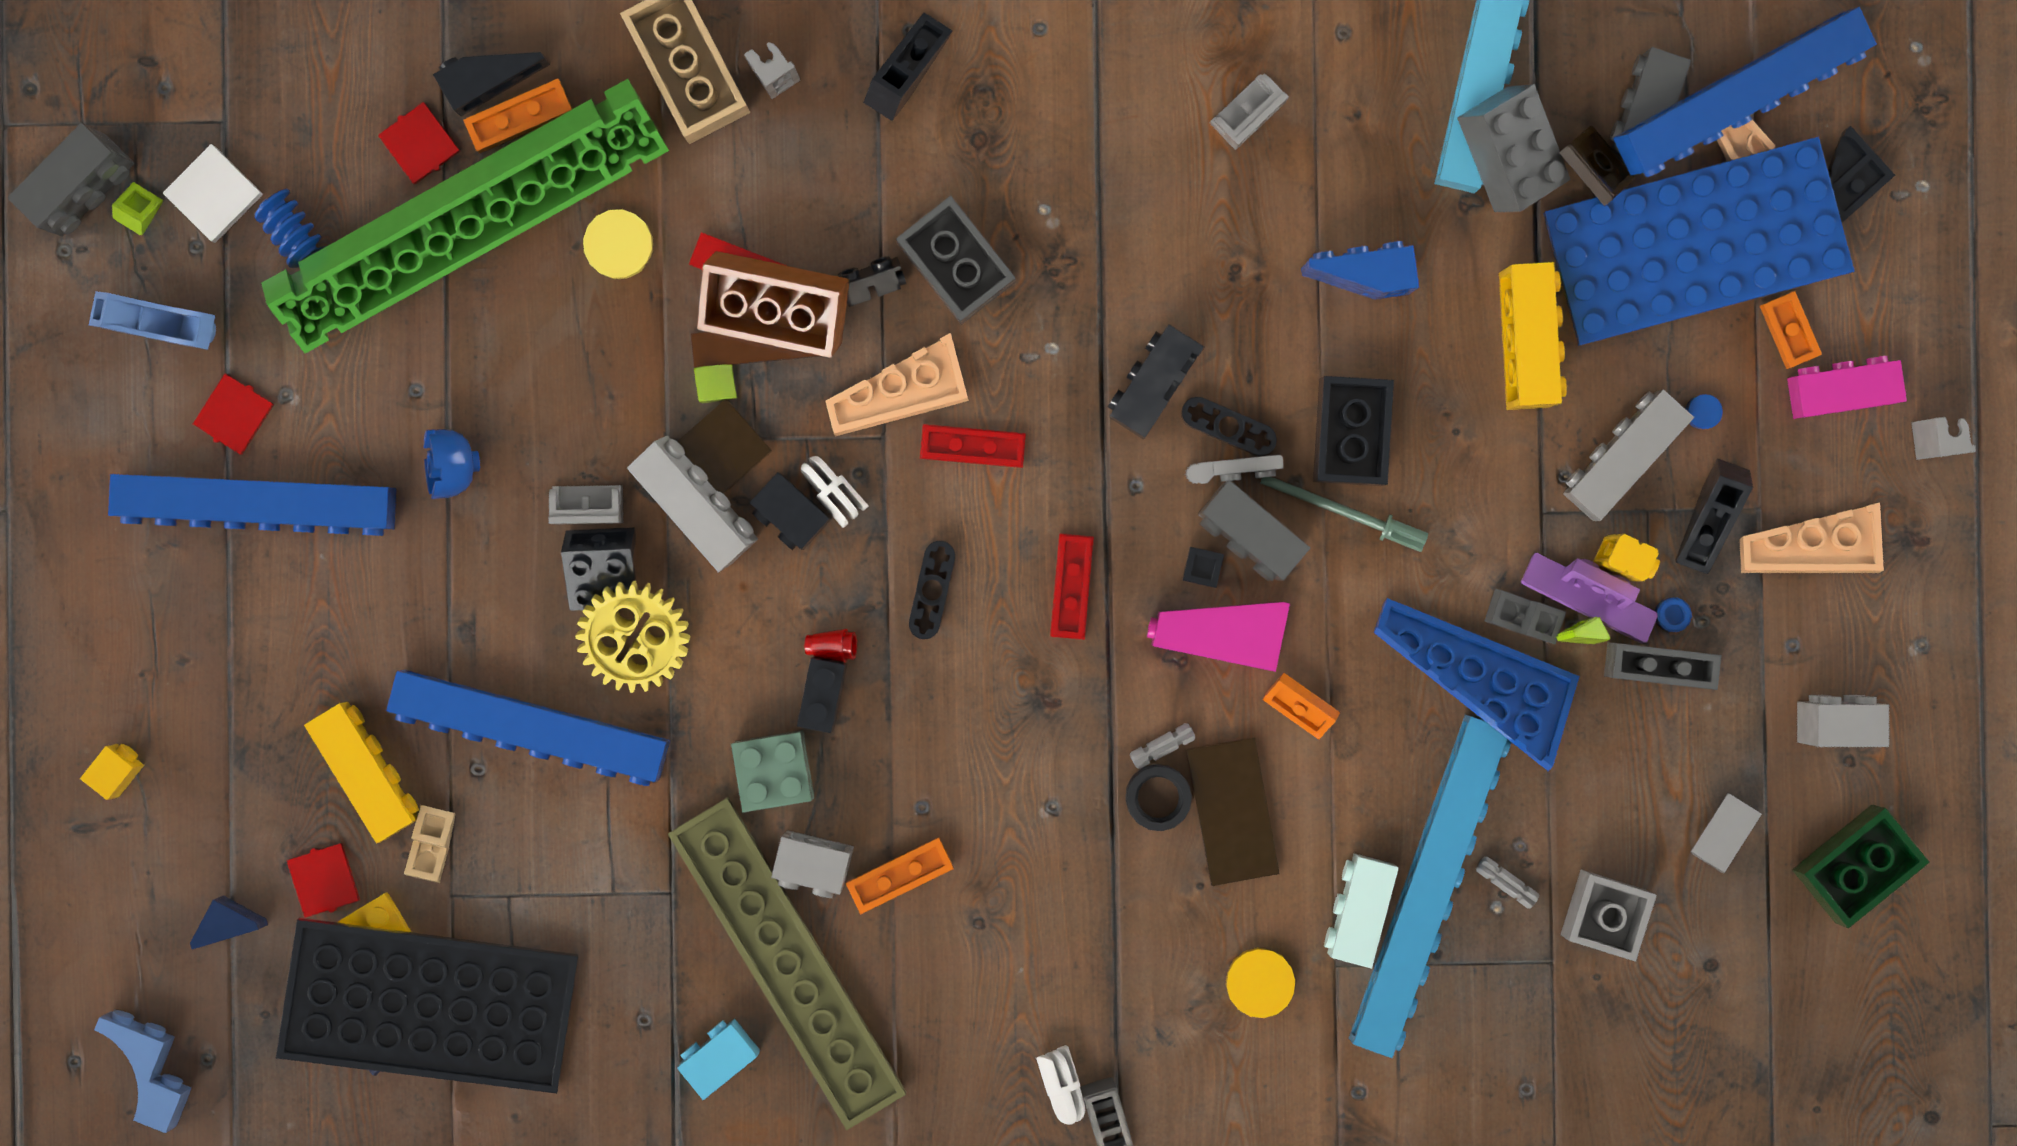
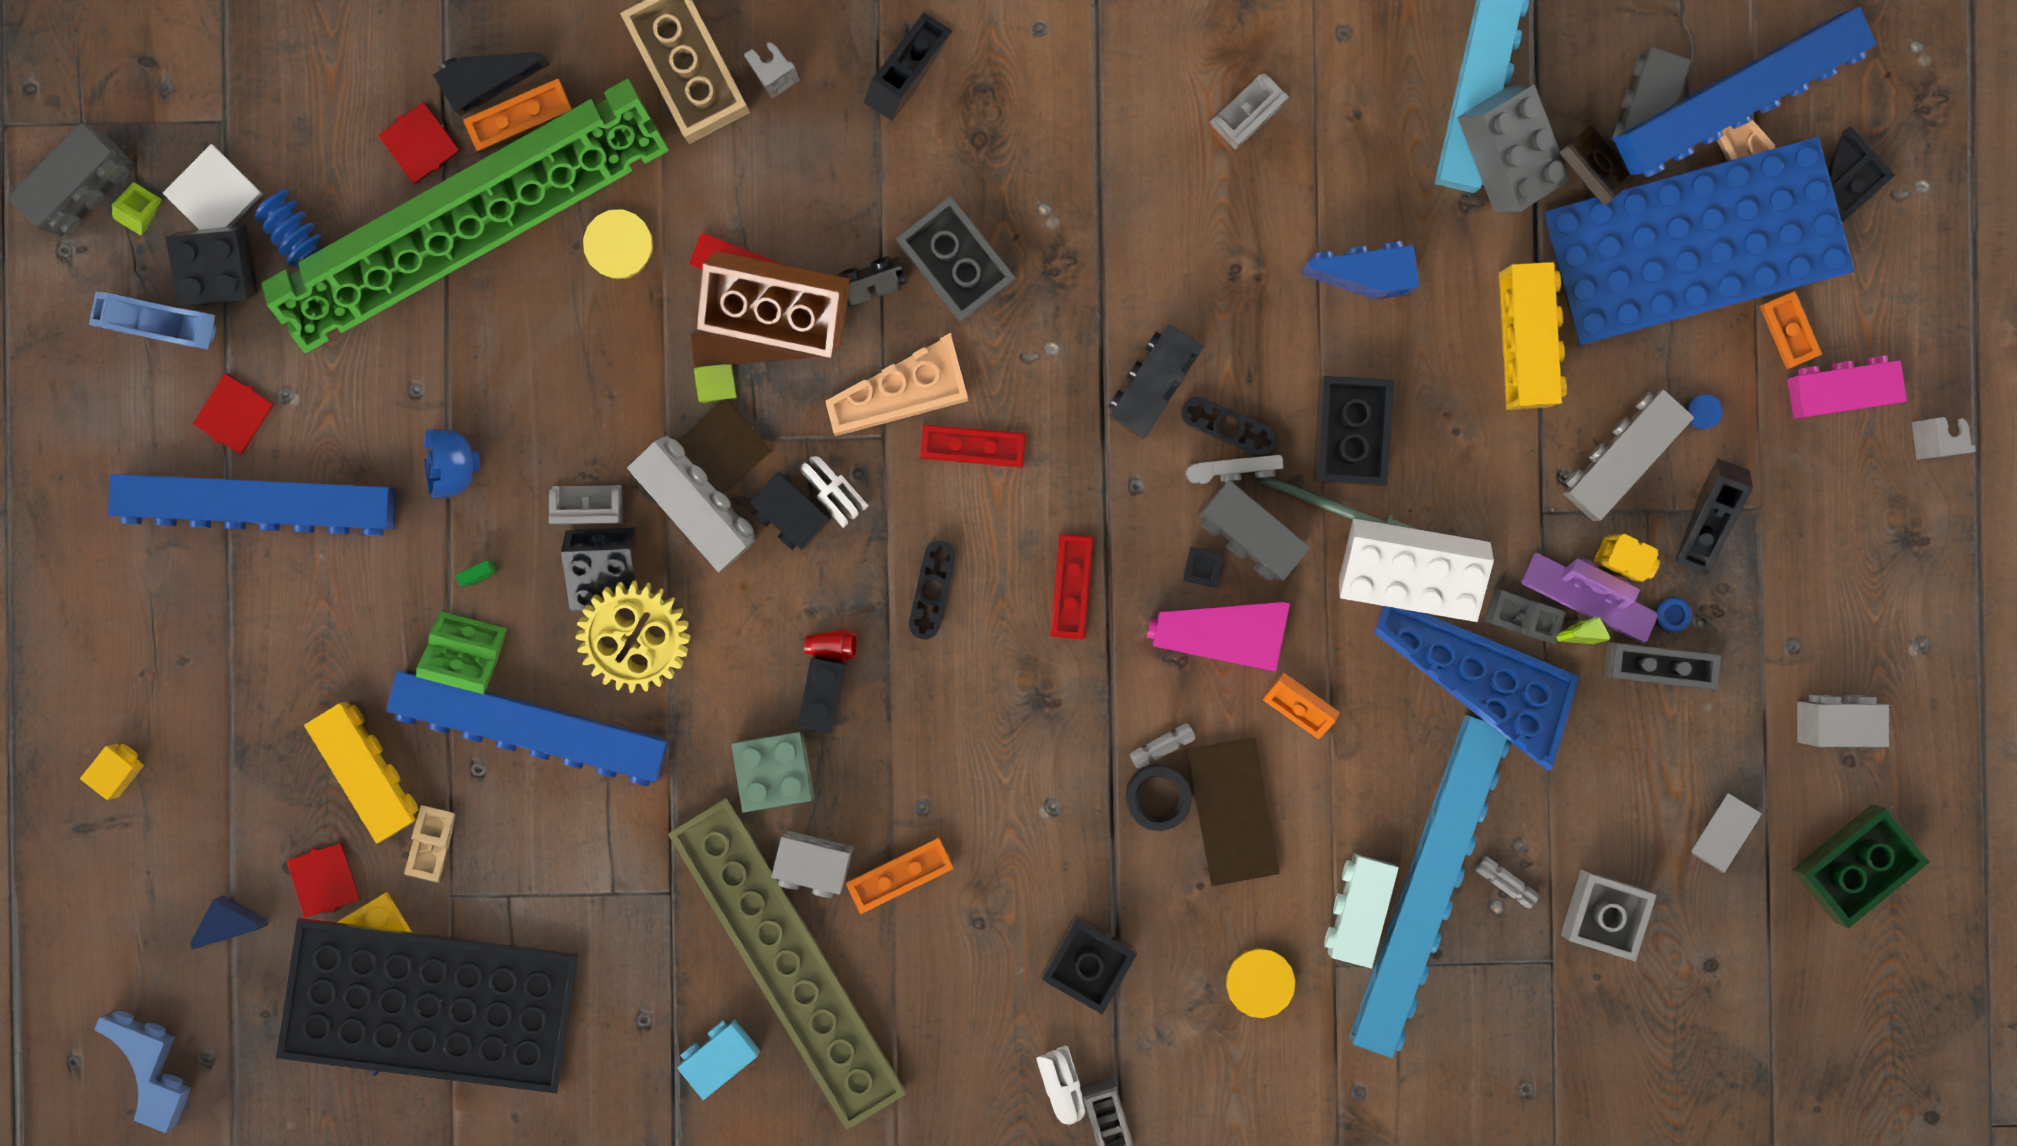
(211, 265): none -> black brick
(461, 652): none -> bright green slope
(476, 573): none -> green tile
(1088, 964): none -> black brick
(1415, 570): none -> white brick
(1820, 545): light nougat wing -> none

